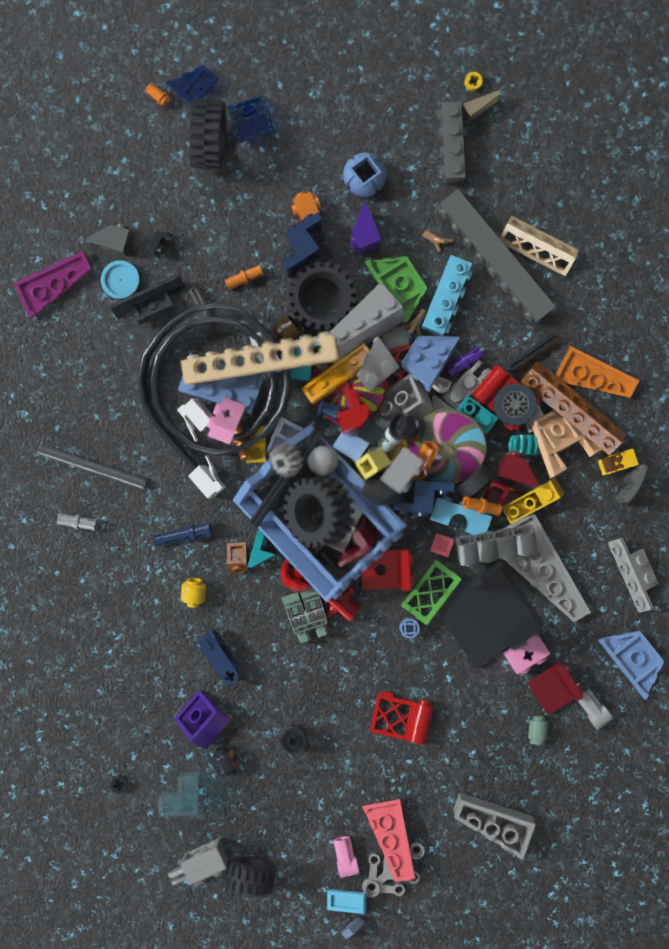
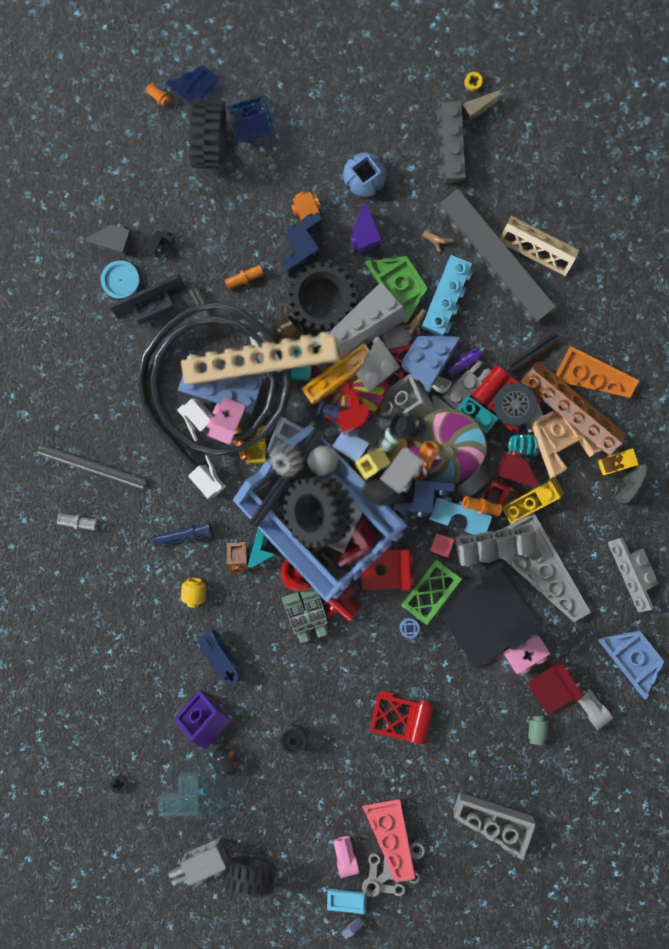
(48, 284): magenta wing -> none

